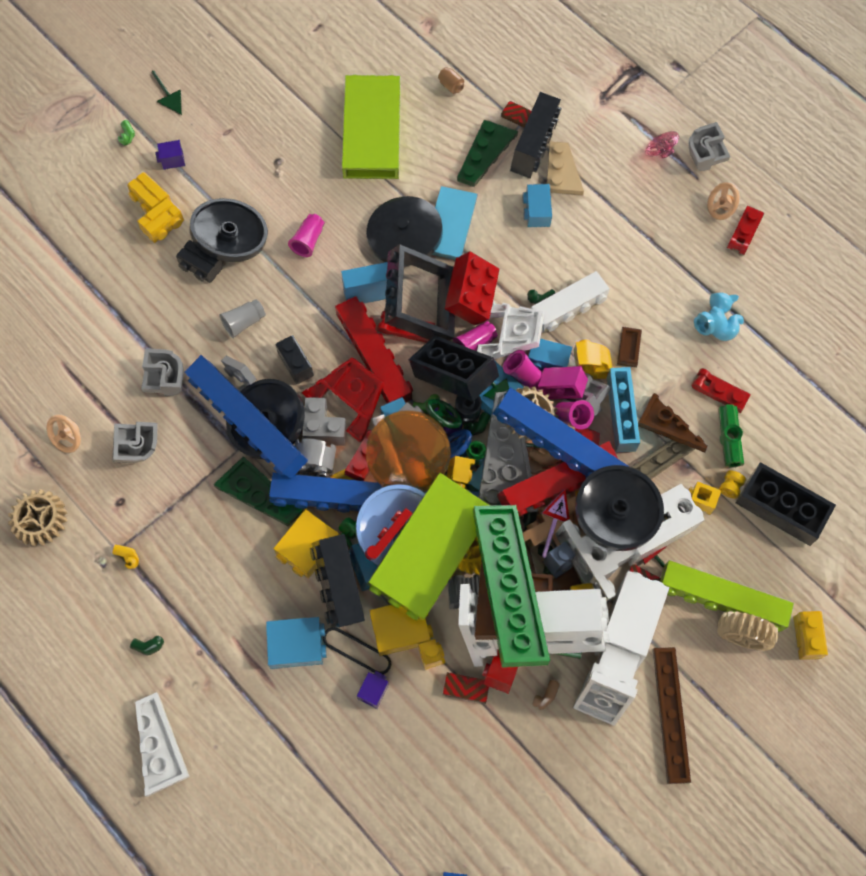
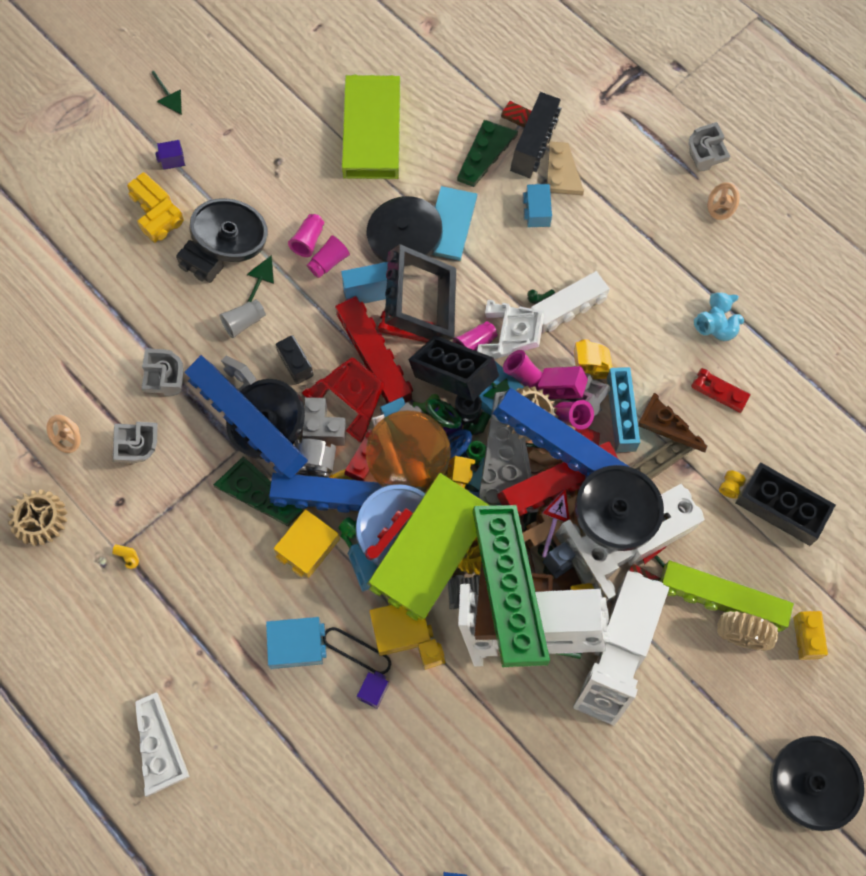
(128, 135): bright green arm -> none
(148, 647): dark green arm -> none
(263, 272): none -> dark green piece
(328, 257): none -> dark pink plant
(337, 581): black brick -> none
(451, 80): medium nougat brick -> none
(465, 688): tile -> none
(472, 288): red brick -> none
(497, 676): red brick -> none
(549, 696): medium nougat arm -> none
(550, 355): dark azure brick -> none
(629, 347): reddish brown tile -> none
(663, 144): clear pink piece -> none
(671, 716): reddish brown tile -> none
(709, 494): yellow brick -> none
(731, 447): green piece -> none
(746, 229): red plate -> none
(817, 783): none -> black dish

